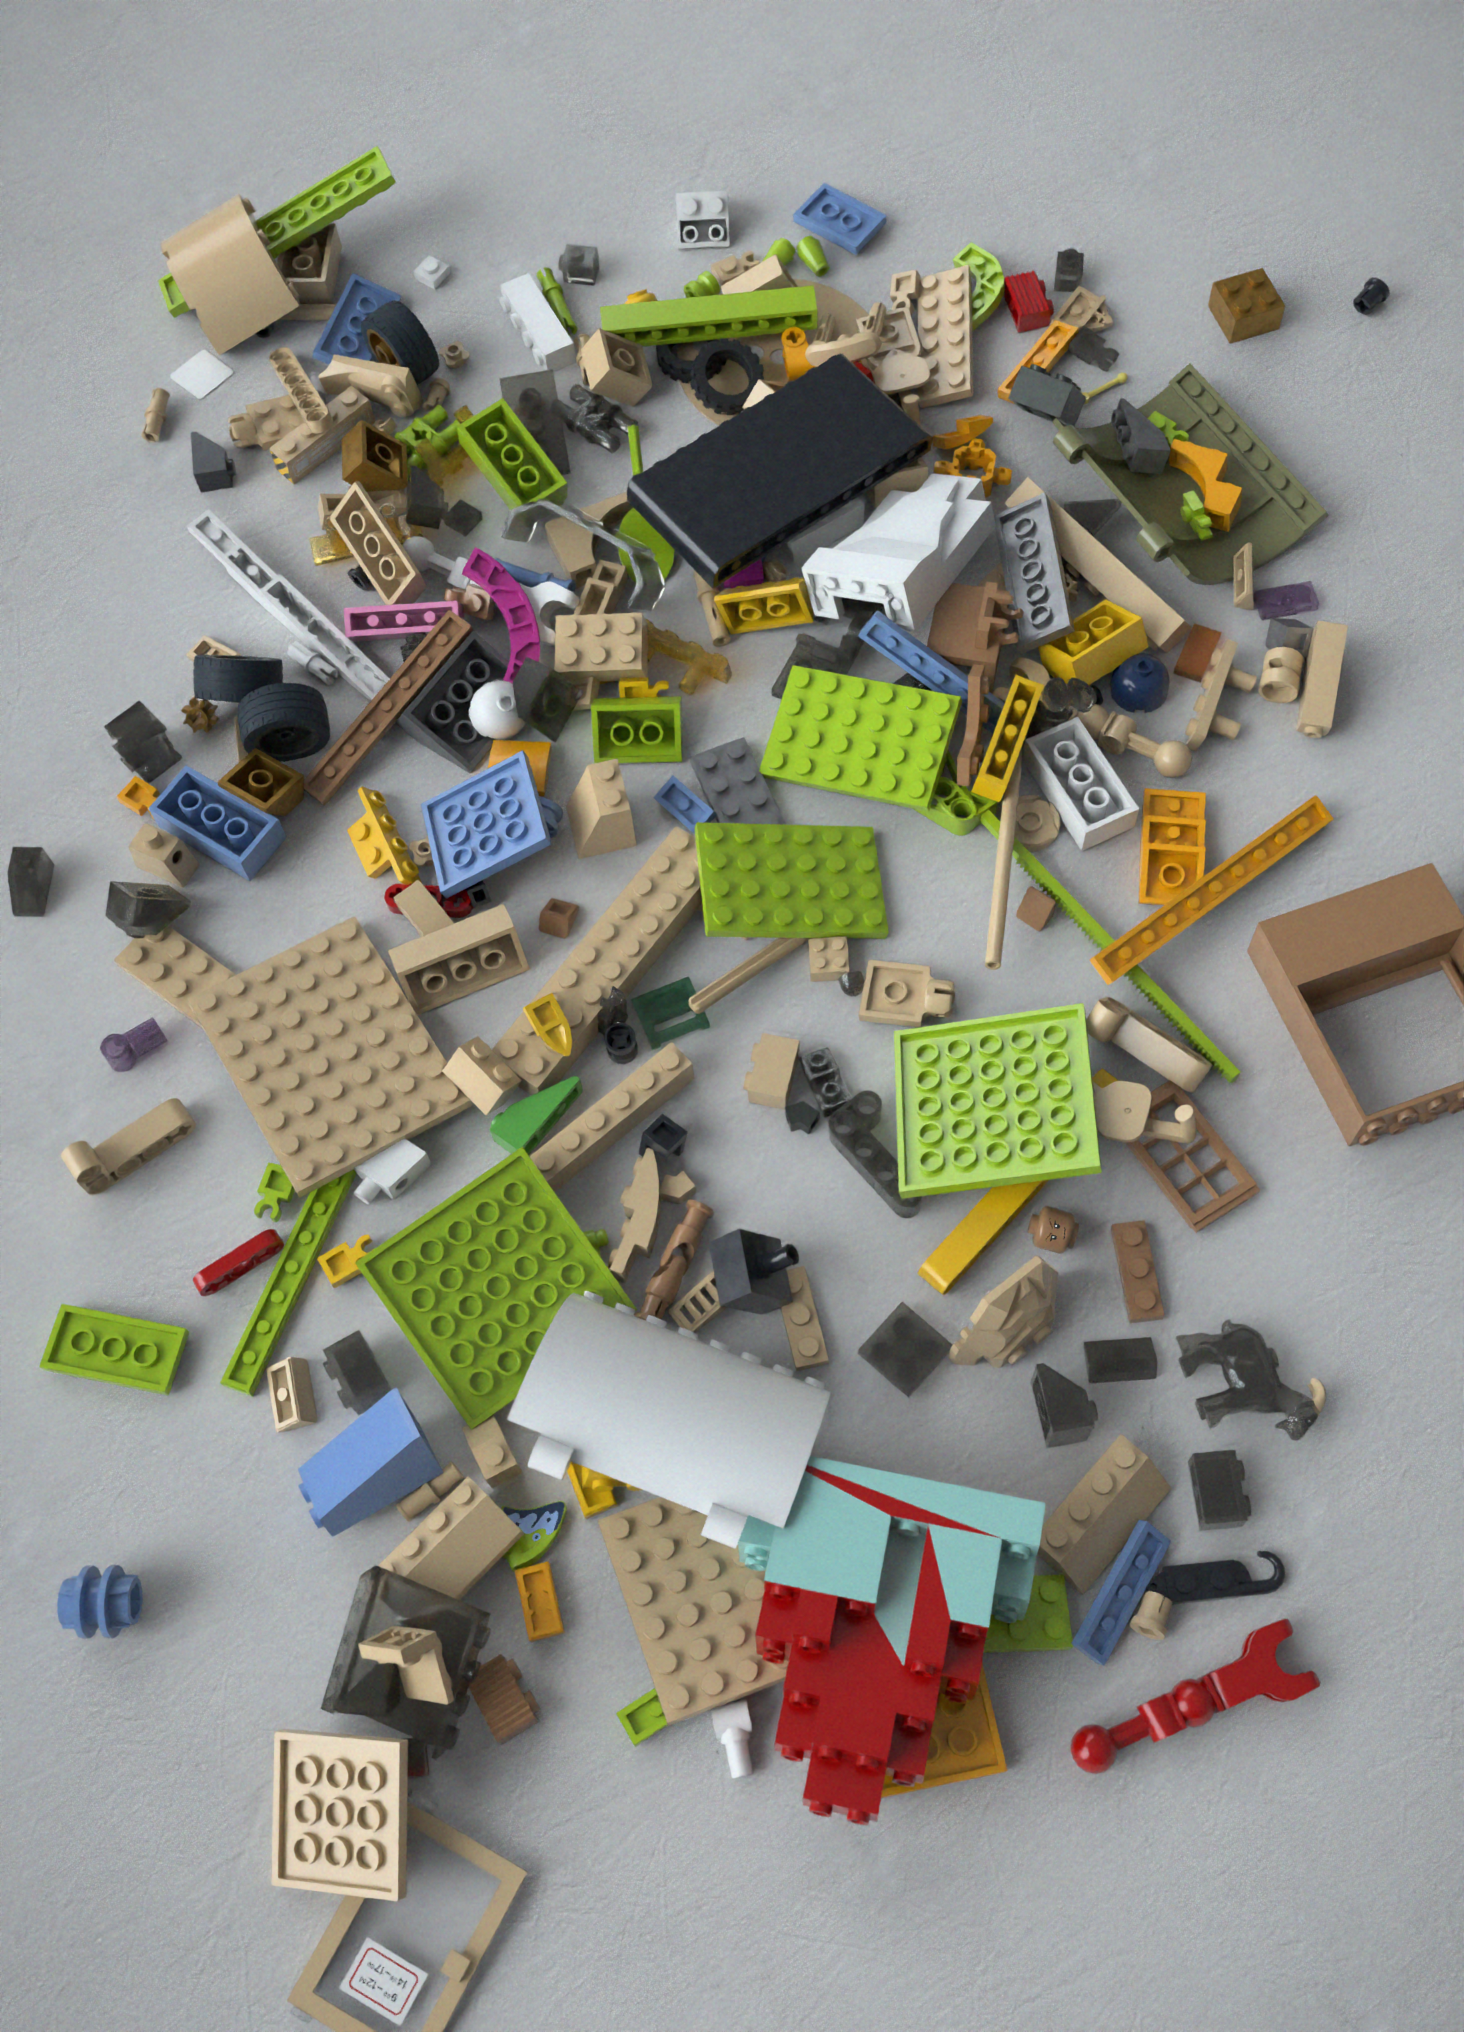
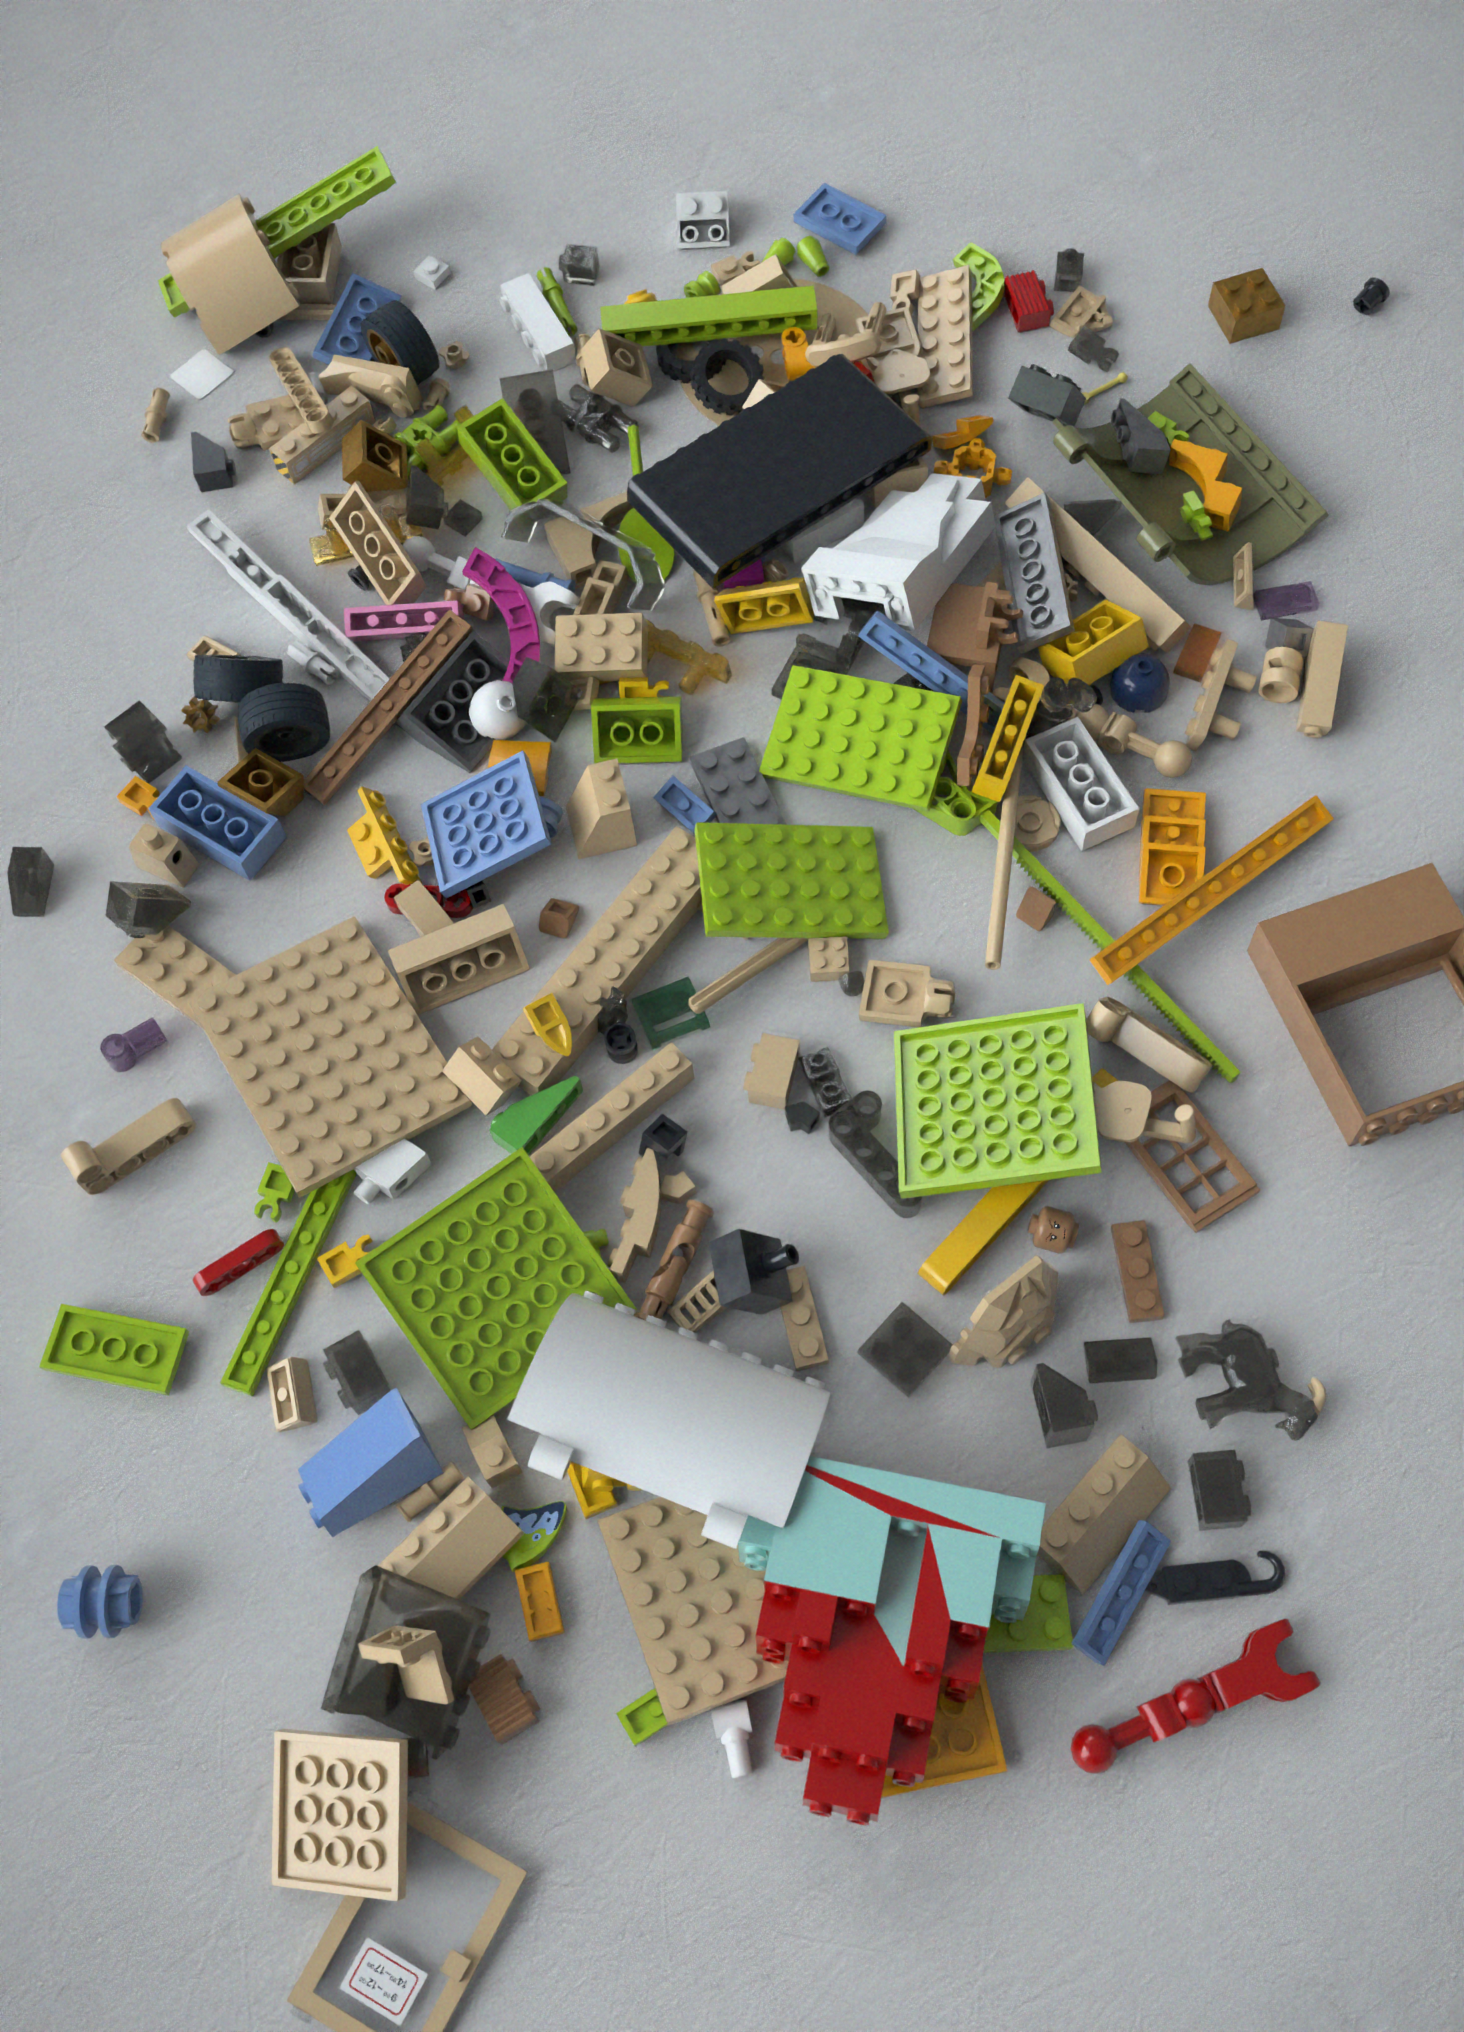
(1044, 353): light orange plate -> none
(1152, 1616): tan bush -> none

